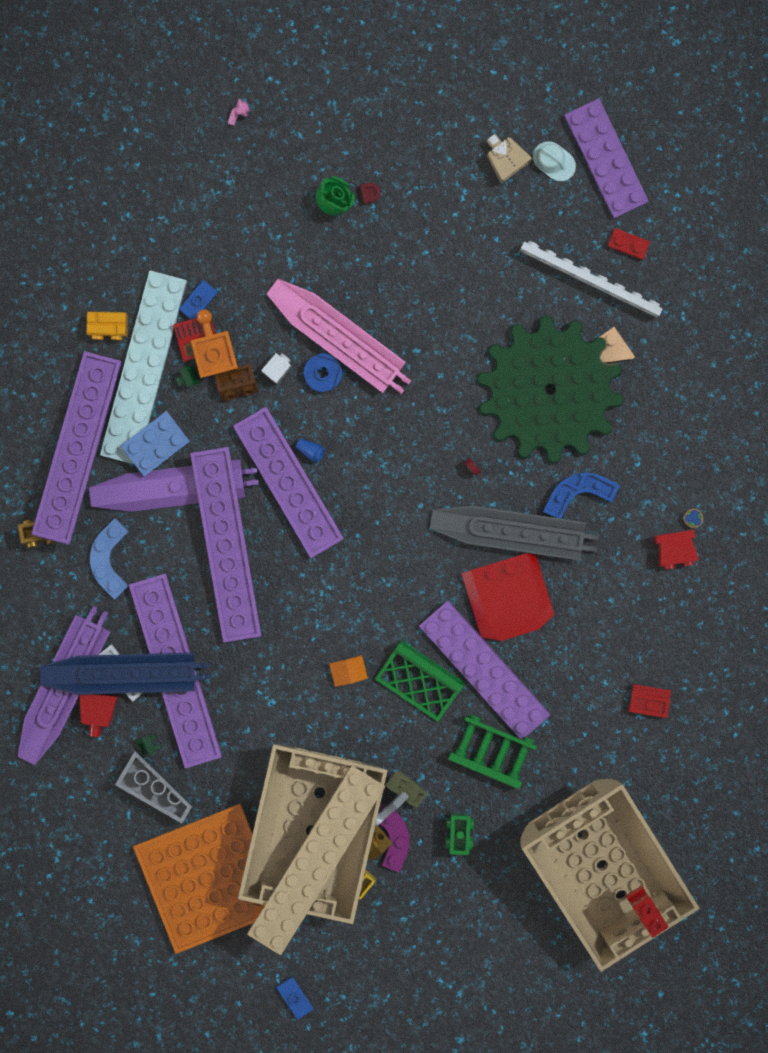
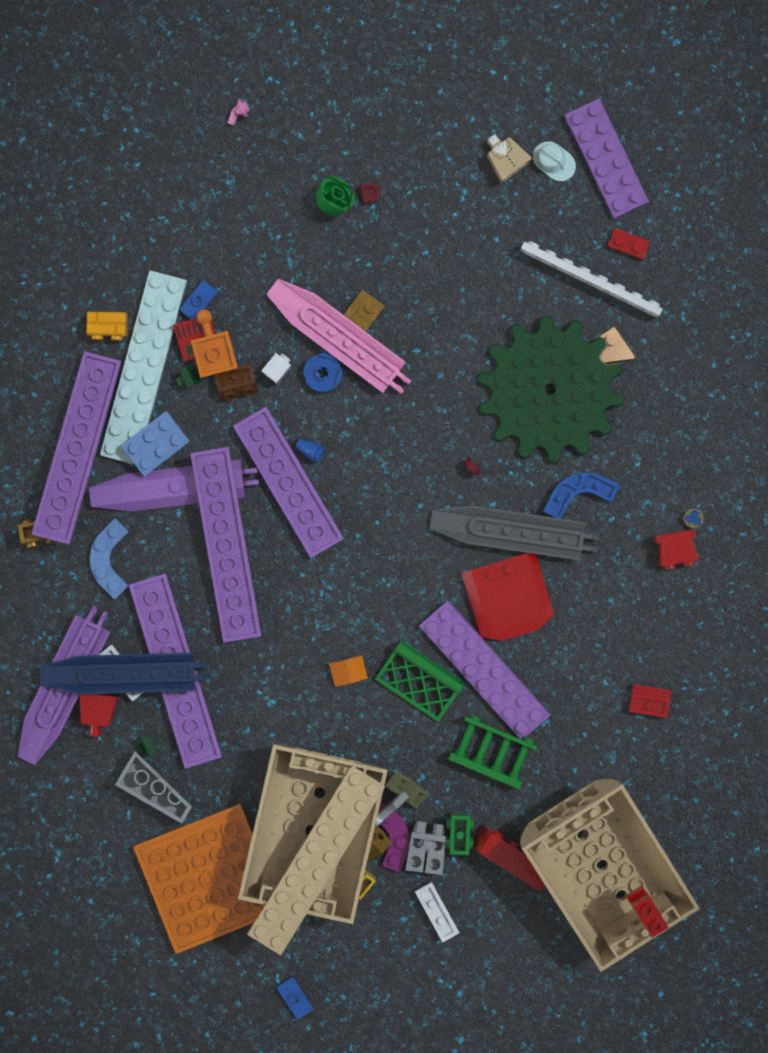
(364, 310): none -> pearl gold plate
(430, 843): none -> light grey hips
(437, 911): none -> white plate
(507, 855): none -> red wedge

